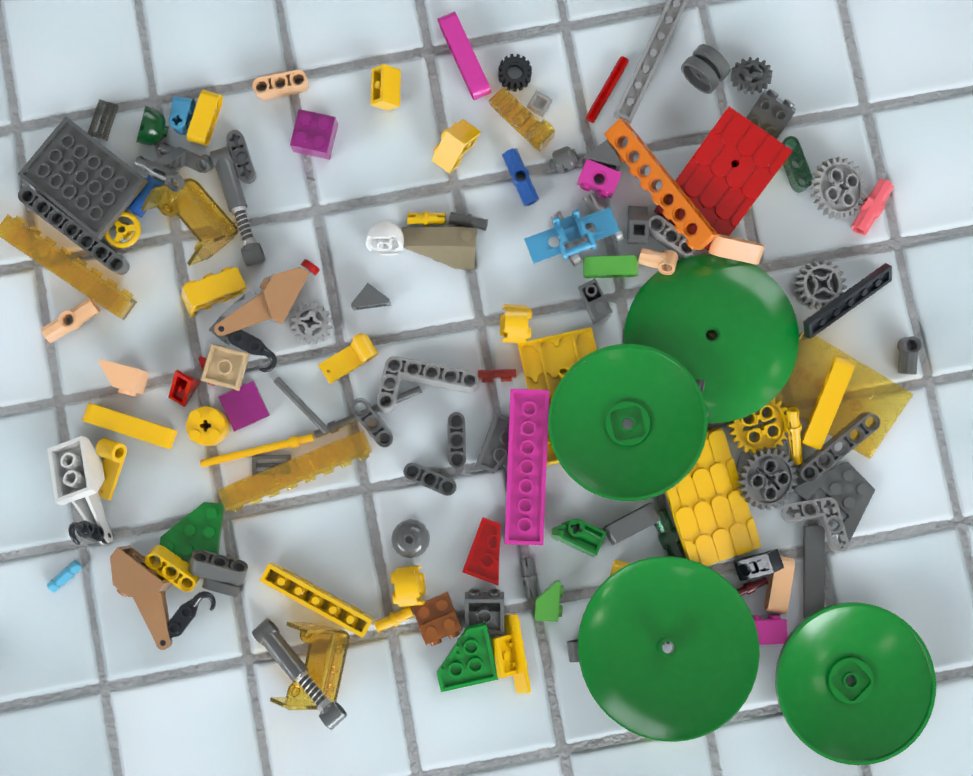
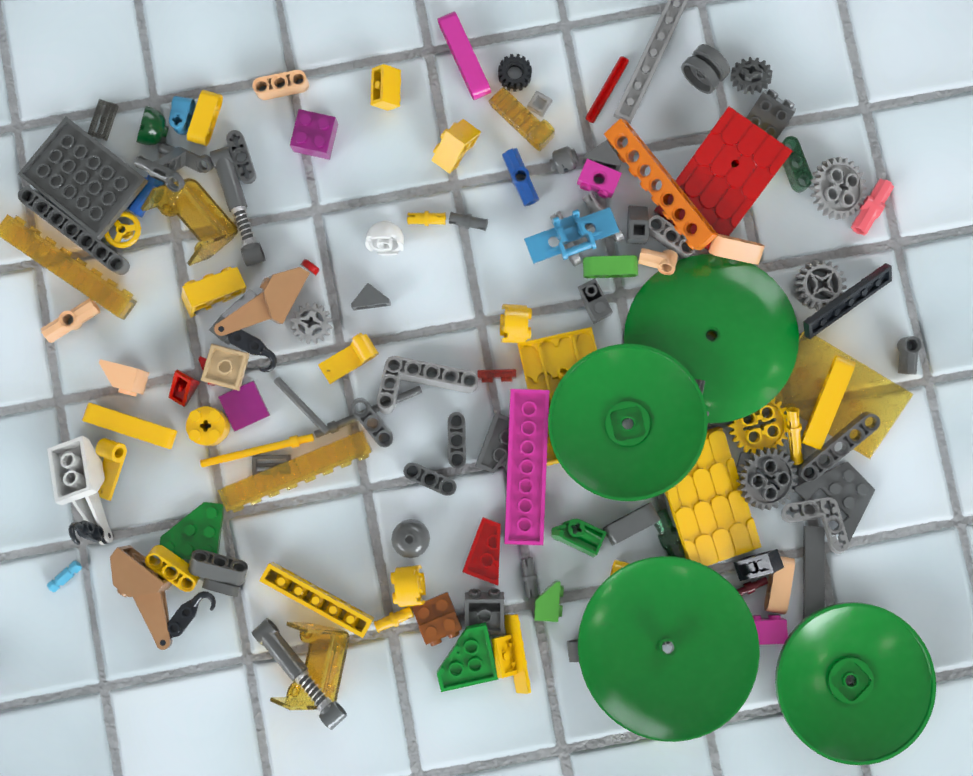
(443, 244): dark tan wedge -> none

